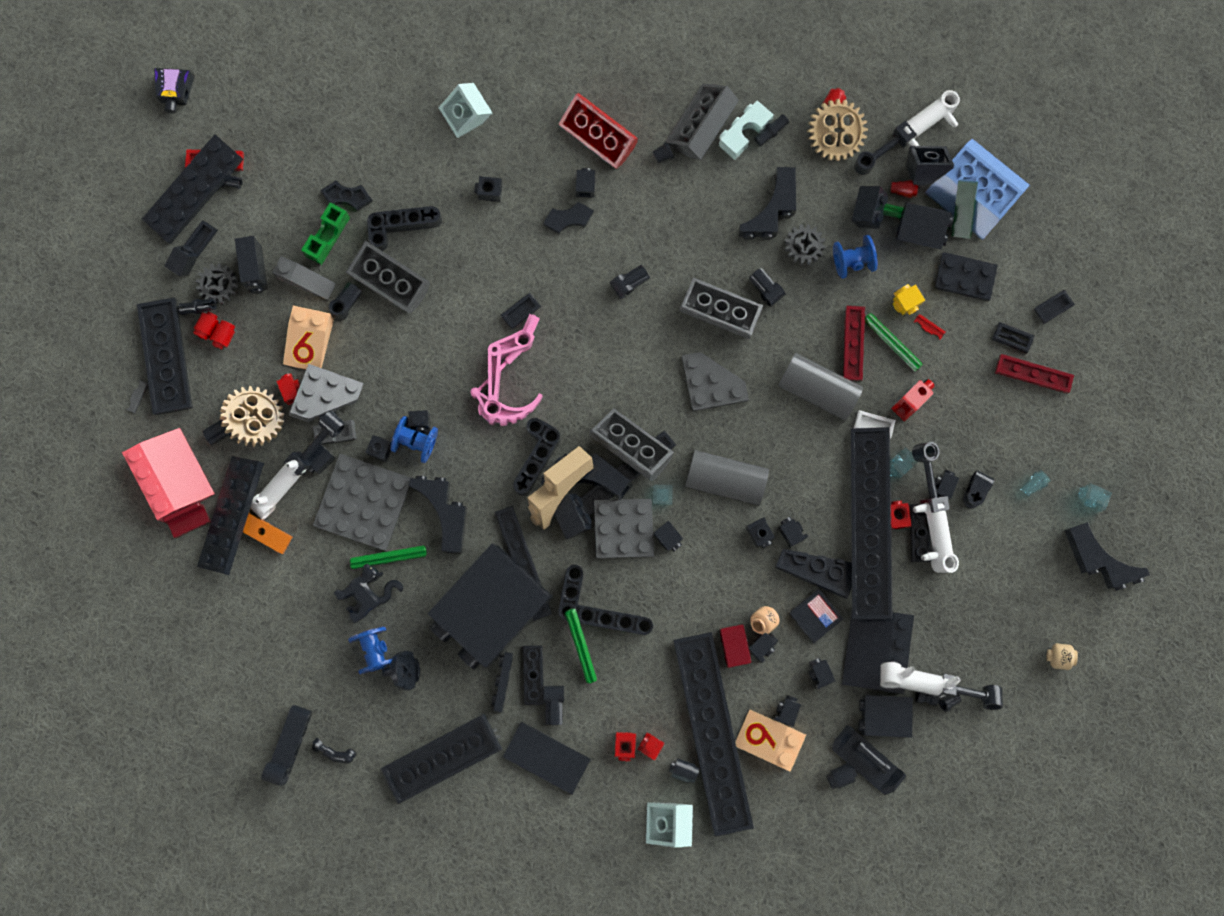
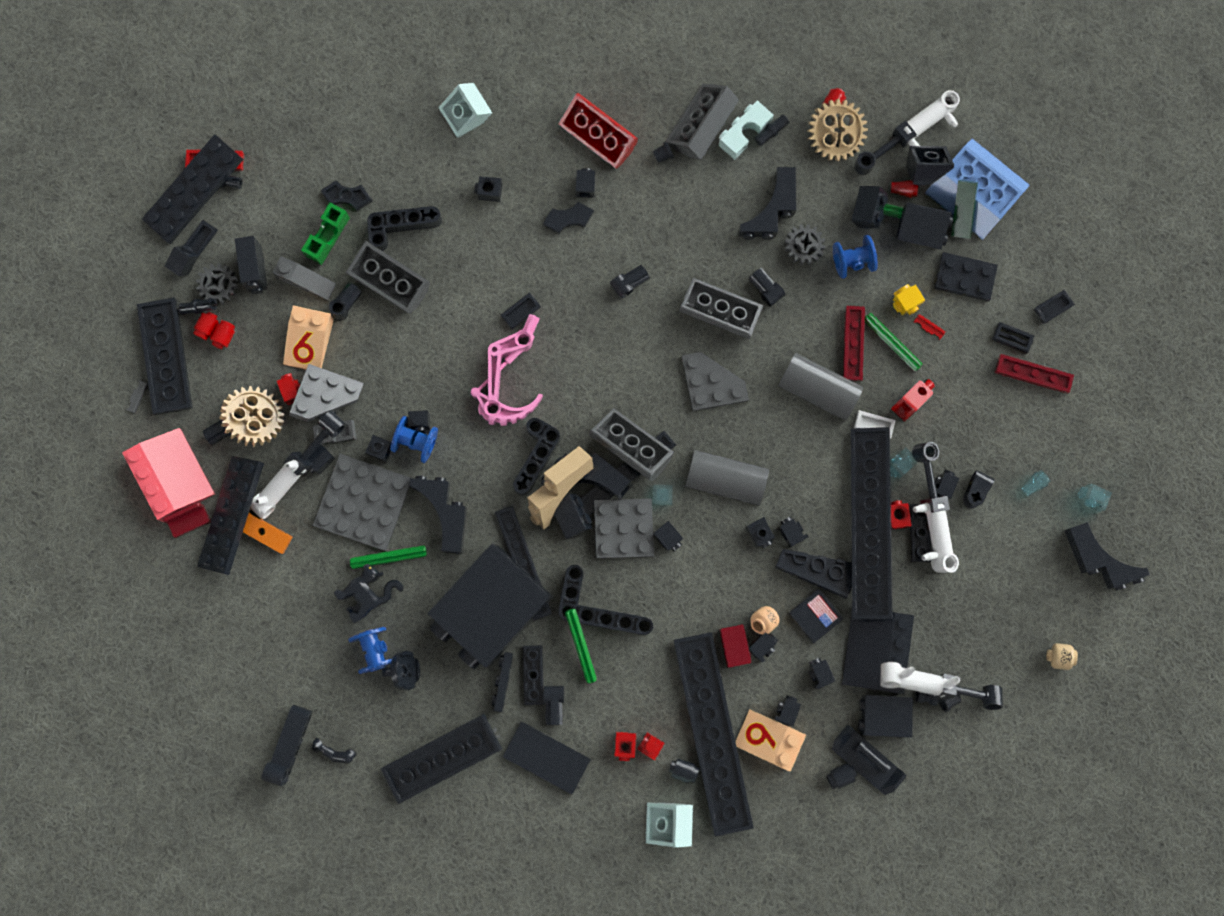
(172, 87): black torso -> none

